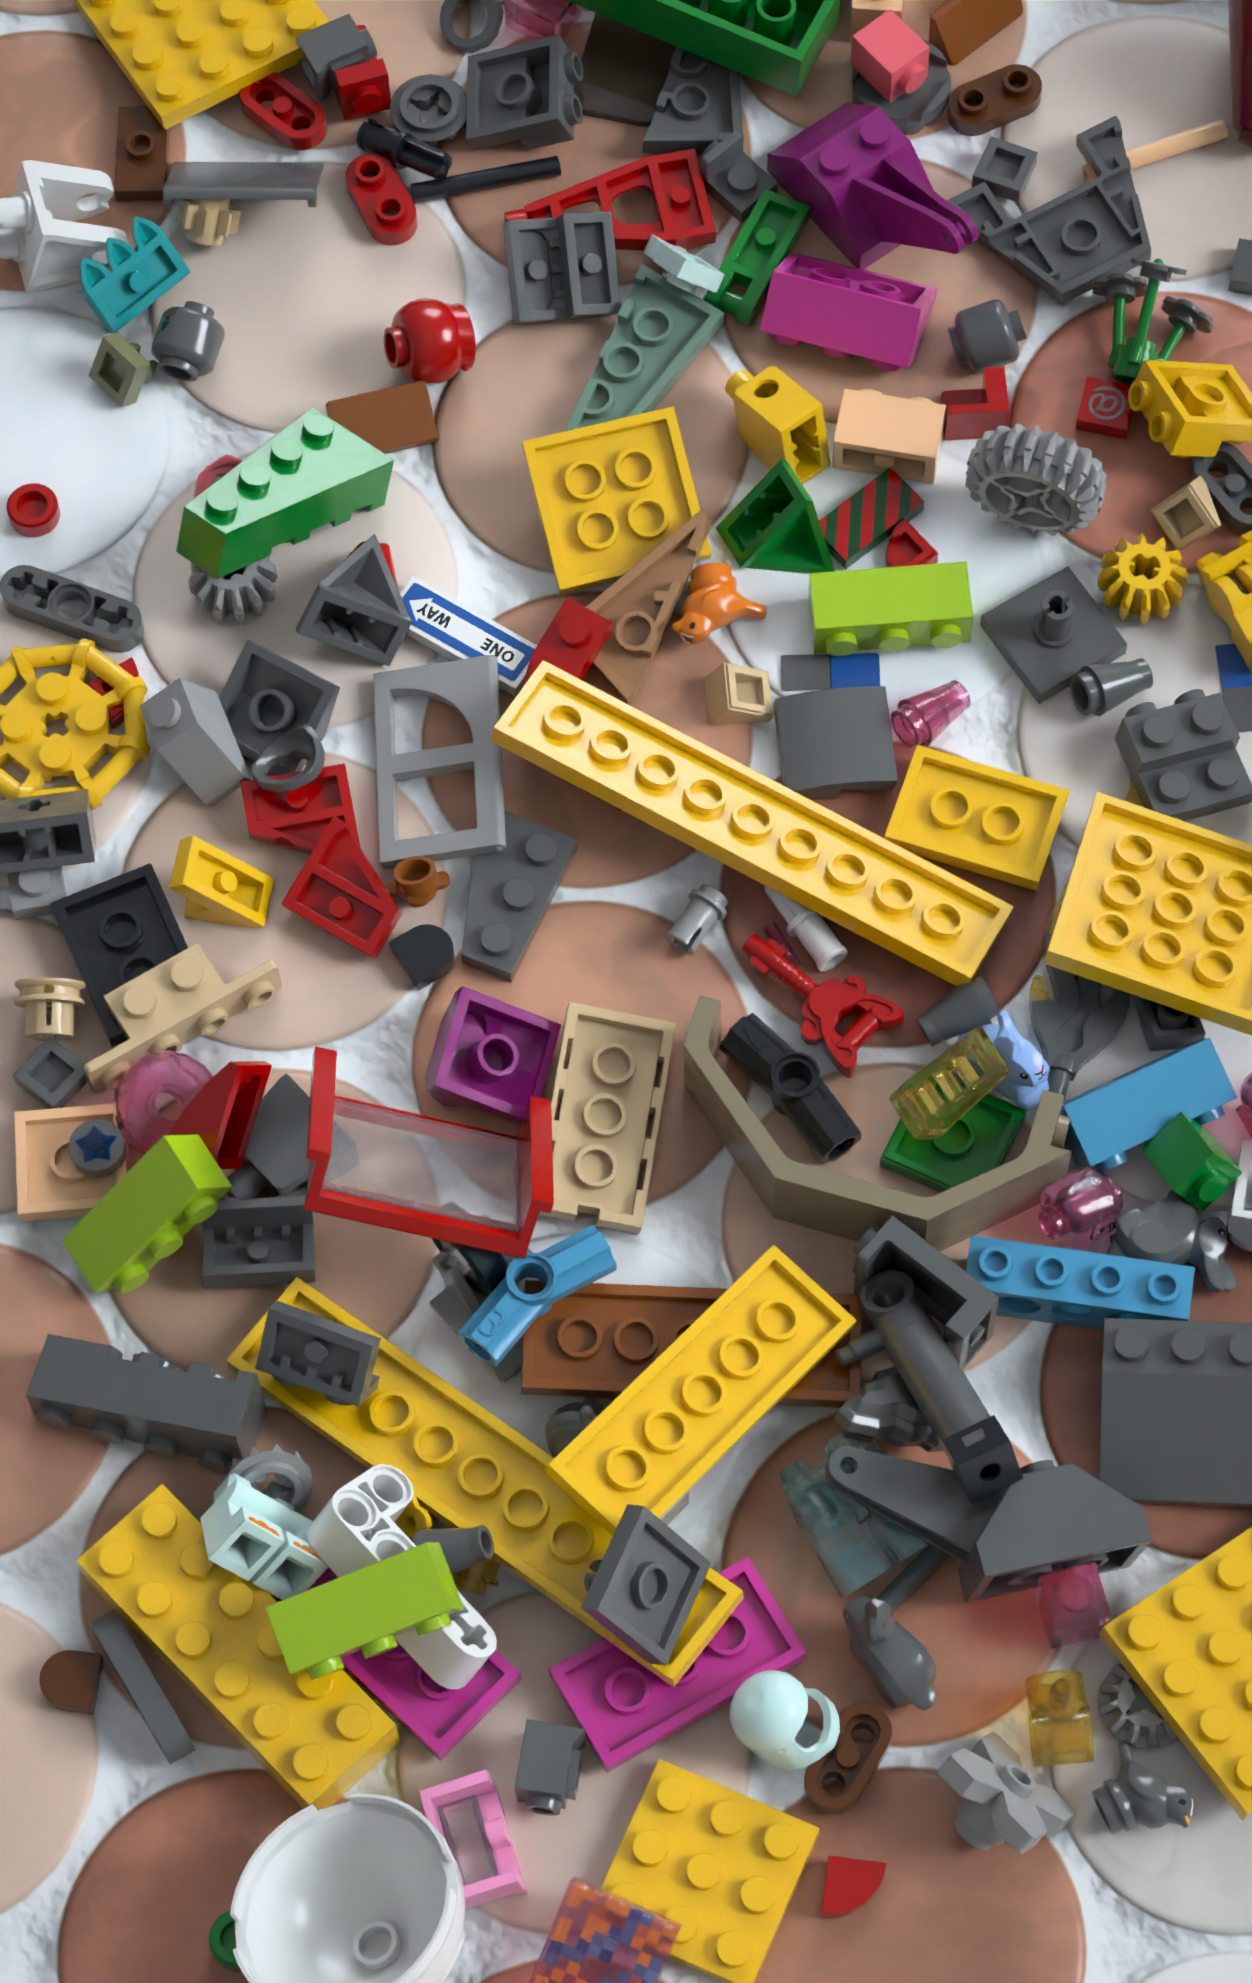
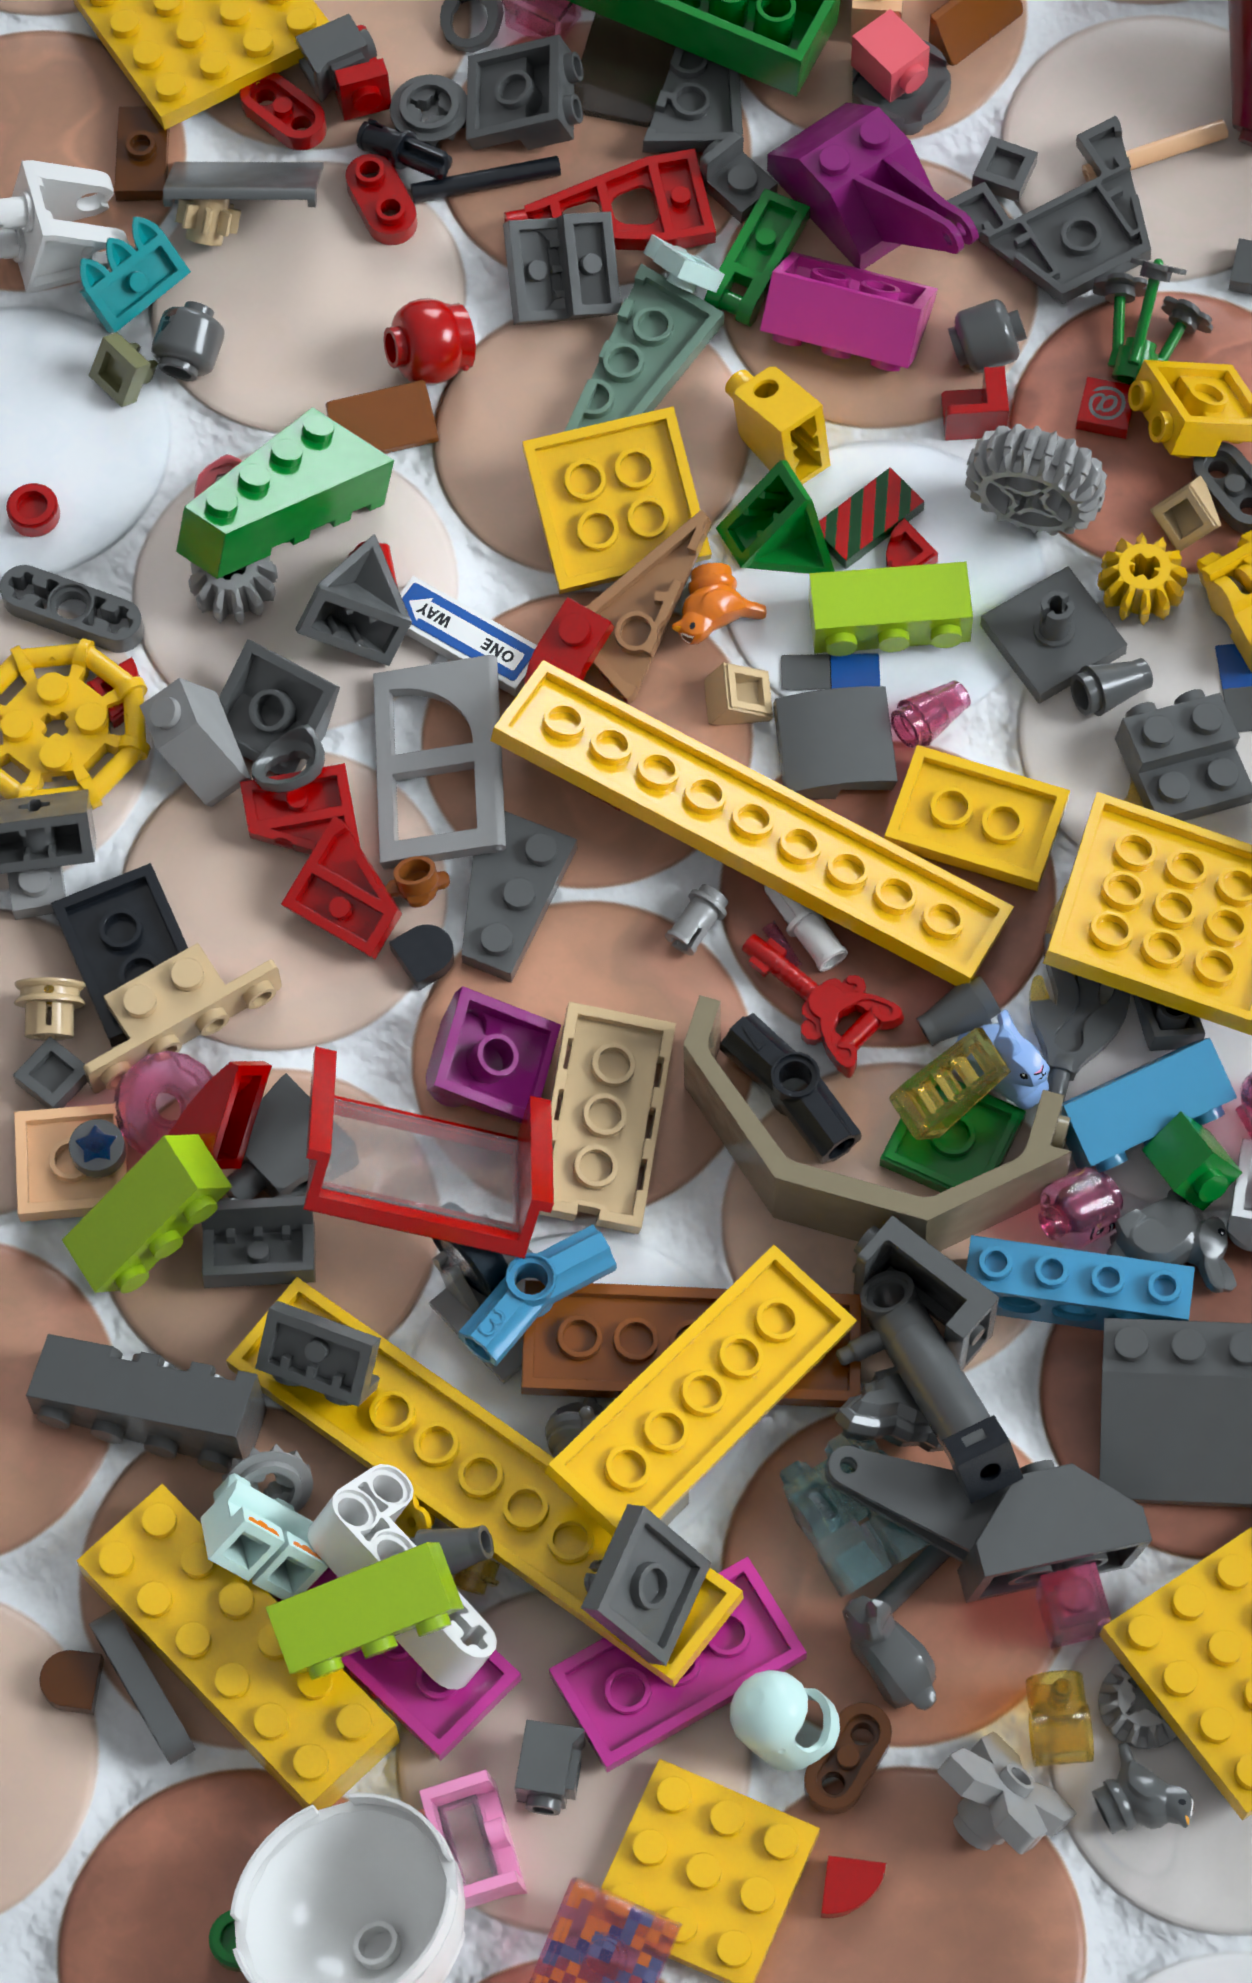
(220, 885): yellow slope -> none
(888, 432): light nougat brick -> none
(997, 99): reddish brown plate -> none

